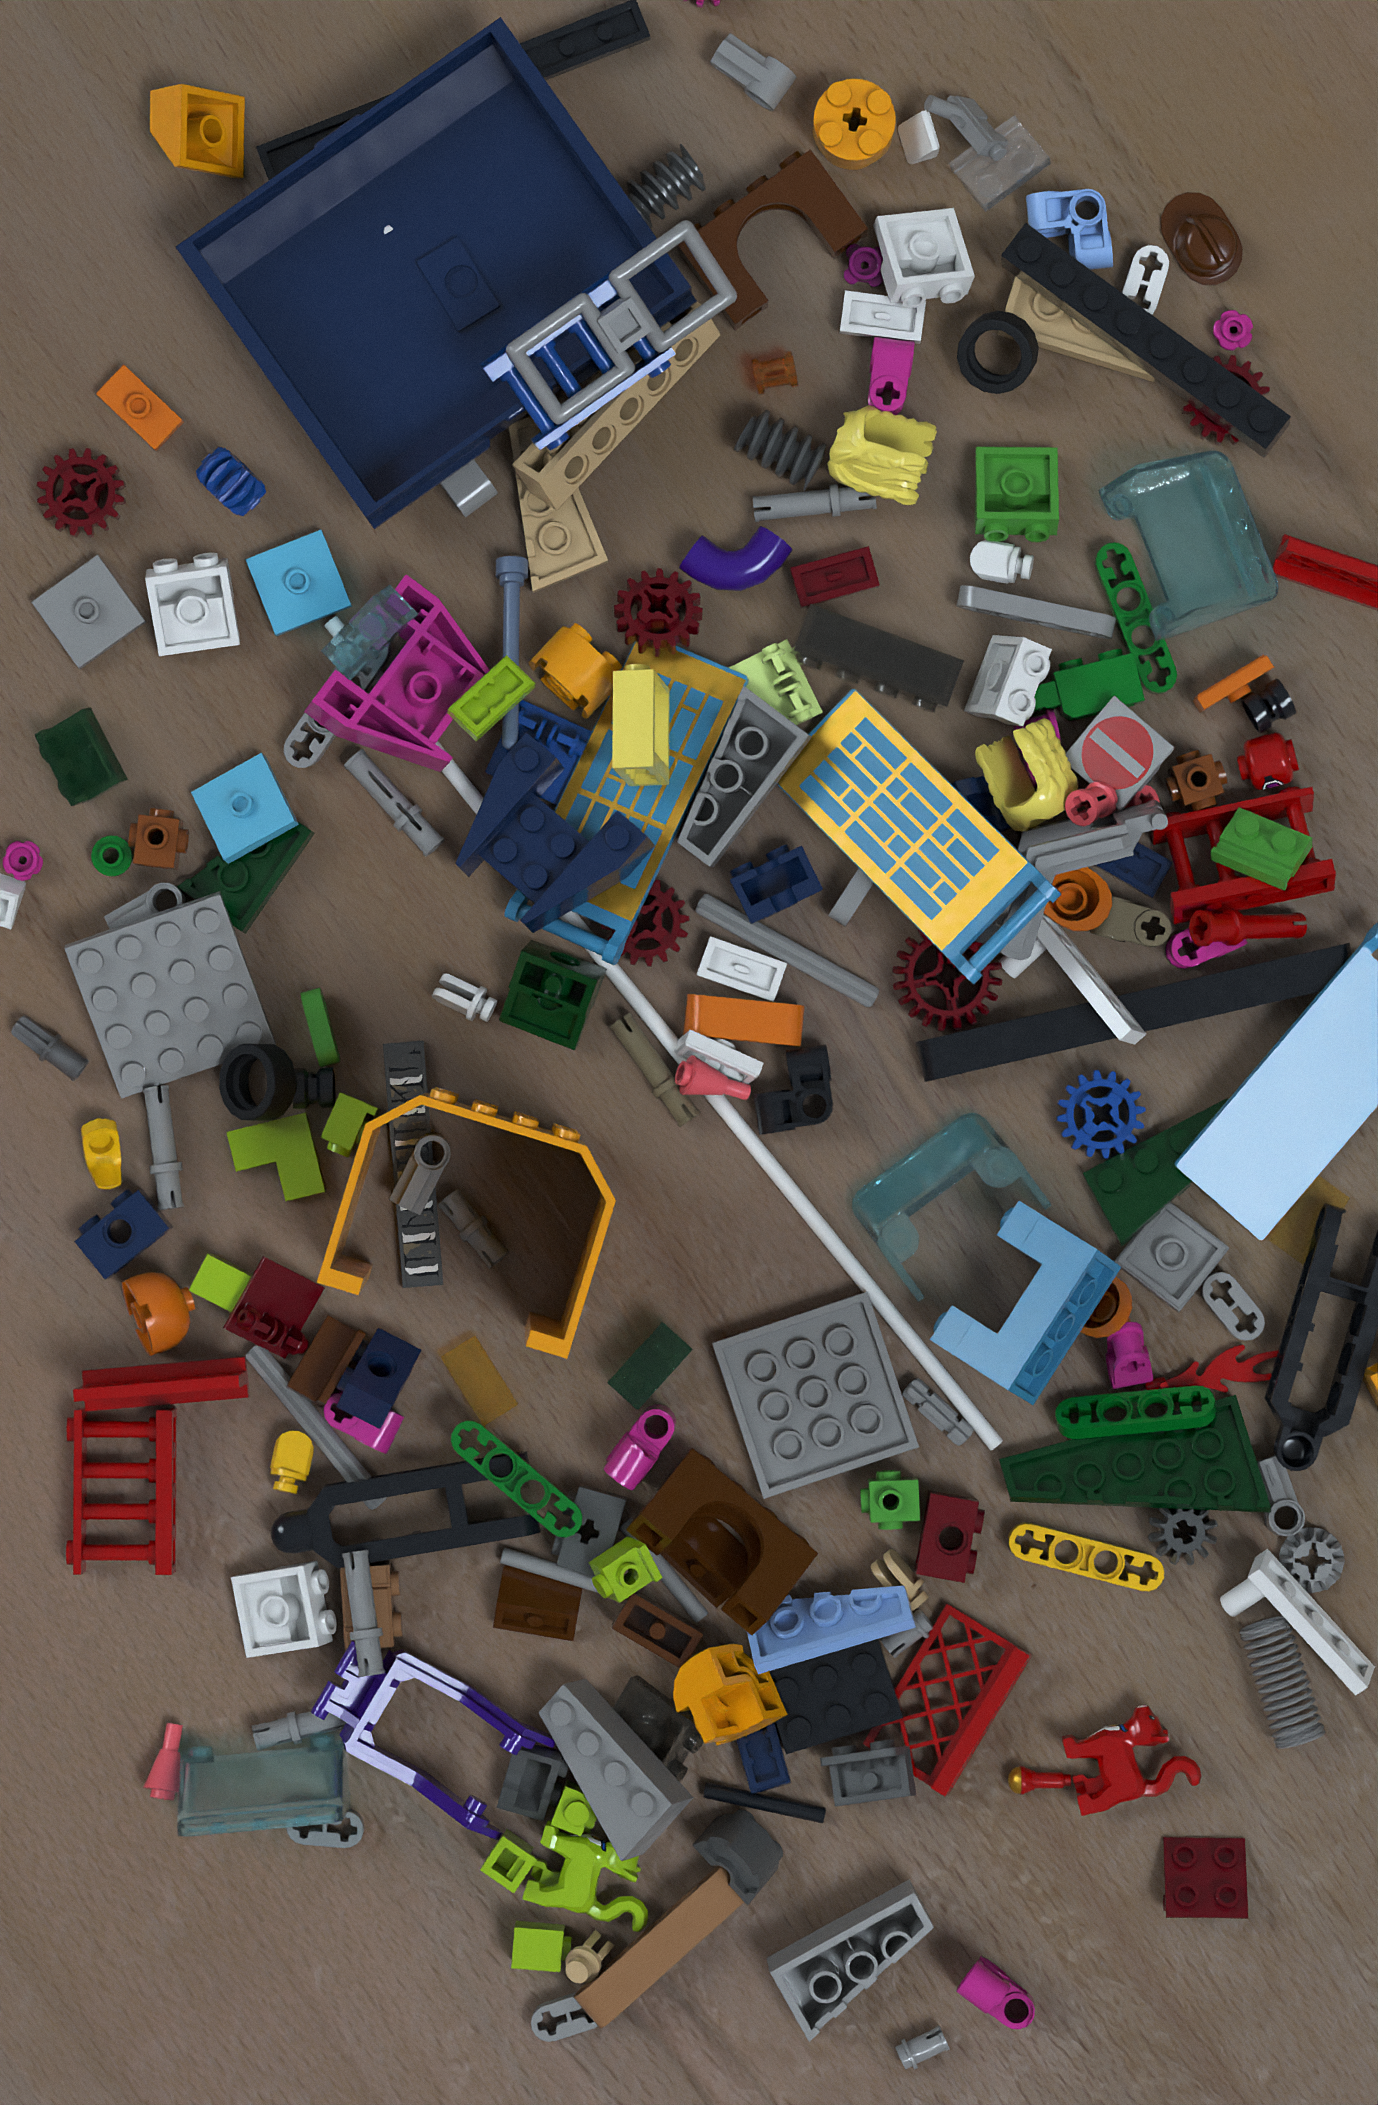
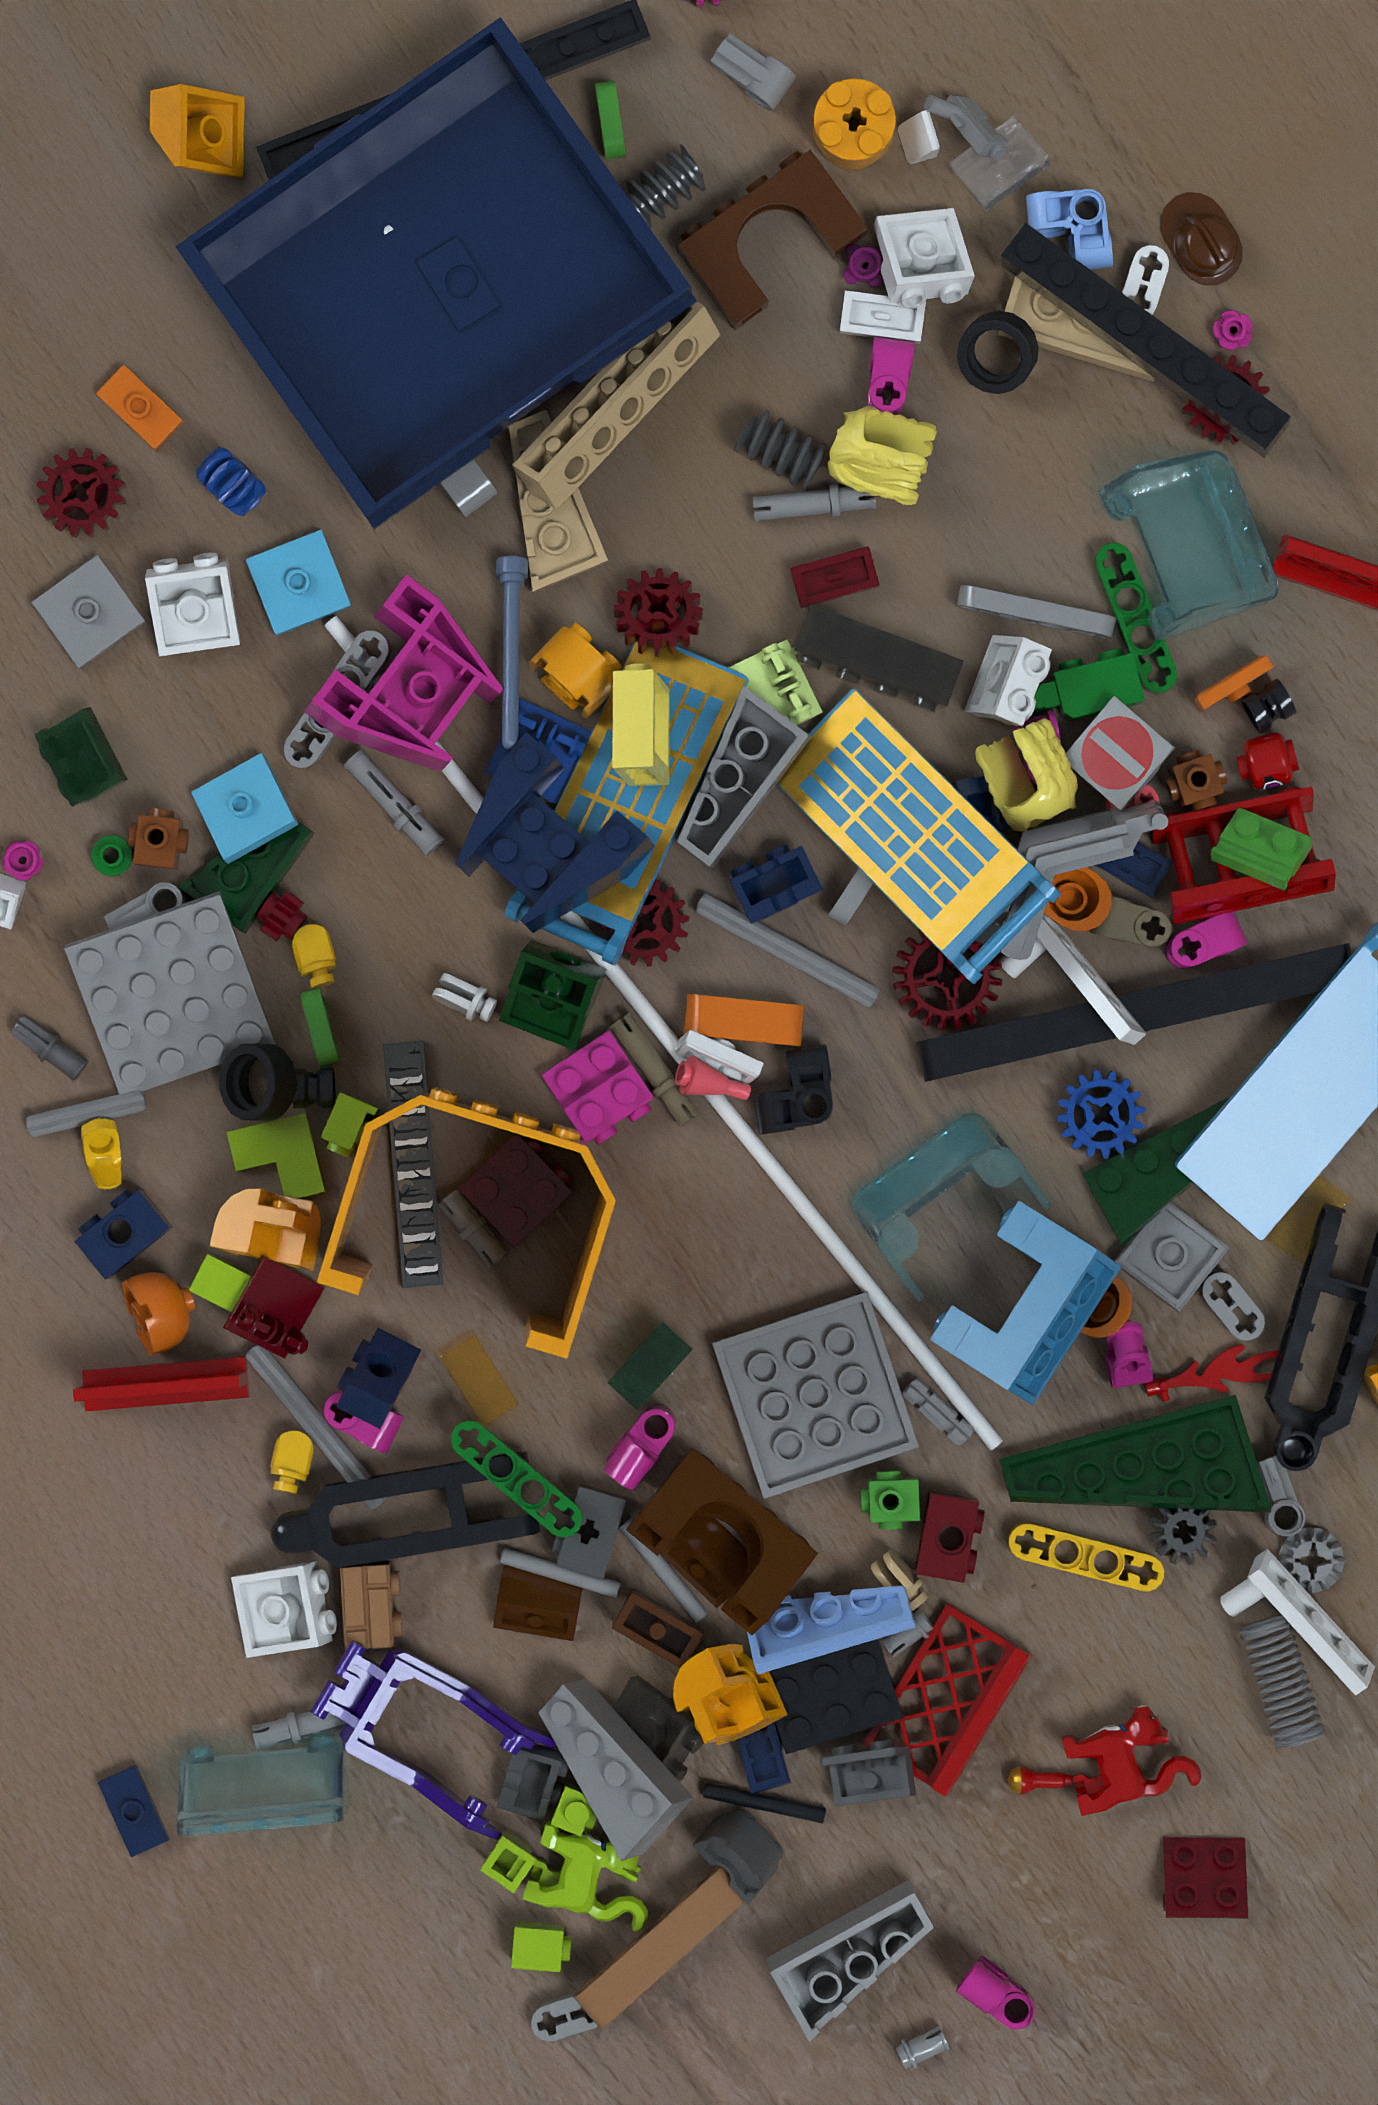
(82, 1113): none -> light grey axle
(133, 1810): none -> dark blue plate
(158, 1511): red fence -> none
(163, 1148): light grey pin -> none
(164, 1774): coral cone -> none
(269, 1226): none -> light orange brick
(281, 916): none -> dark red gear
(314, 954): none -> yellow arm
(325, 1361): reddish brown panel -> none
(330, 1838): light grey beam -> none
(363, 1613): light grey pin -> none
(369, 632): clear light blue piece -> none
(419, 1176): light grey piece -> none
(491, 698): lime plate -> none
(517, 1188): none -> dark red plate
(552, 434): blue fence -> none
(583, 1962): tan arm -> none
(599, 1088): none -> dark pink plate
(610, 120): none -> bright green beam
(611, 1565): lime brick -> none
(621, 322): light grey bar -> none
(737, 568): dark purple cylinder -> none
(741, 969): white plate -> none
(784, 363): clear orange bush -> none
(1000, 562): white arm -> none
(1016, 492): bright green plate -> none
(1093, 807): coral bush -> none
(1136, 1419): green beam -> none
(1232, 927): red pin -> none

